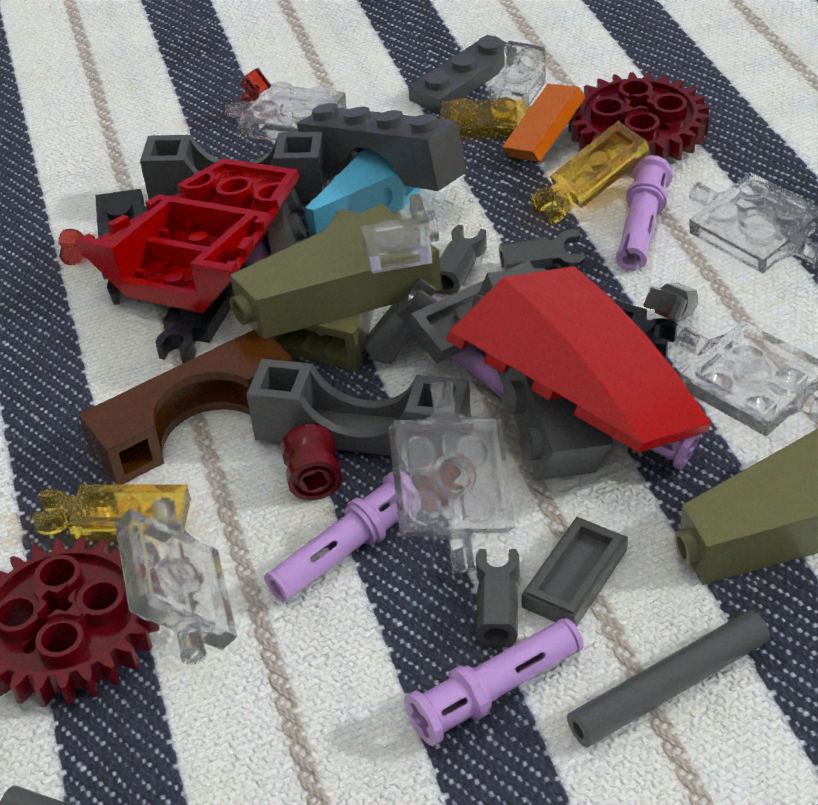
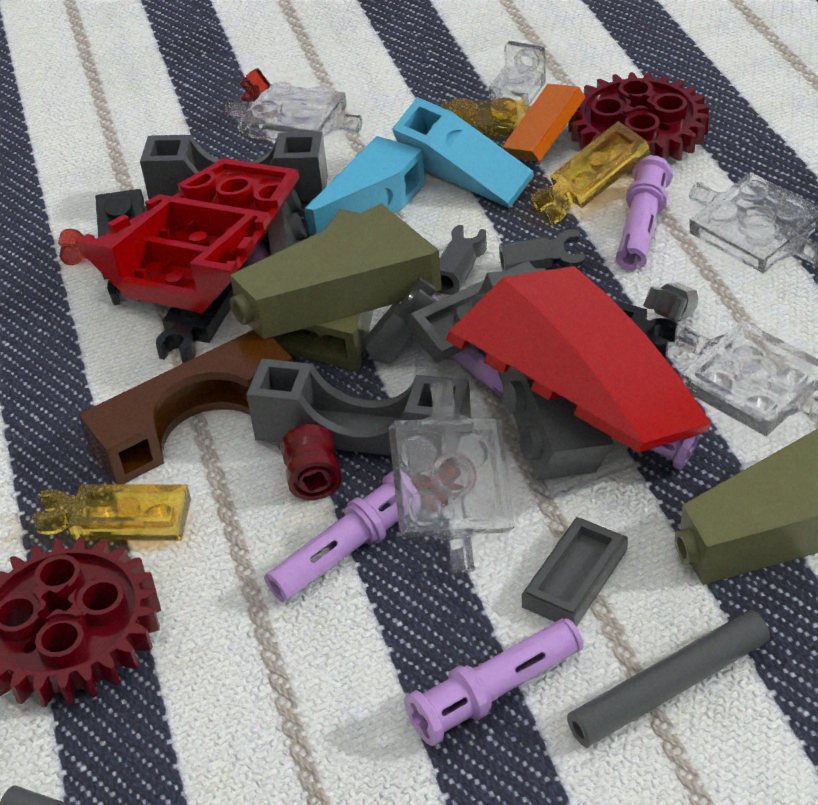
(175, 580): clear plate -> none
(401, 242): clear bracket -> none
(419, 148): dark grey arch -> none
(460, 74): dark grey plate -> none
(462, 153): none -> medium azure slope
(497, 601): dark grey bar -> none

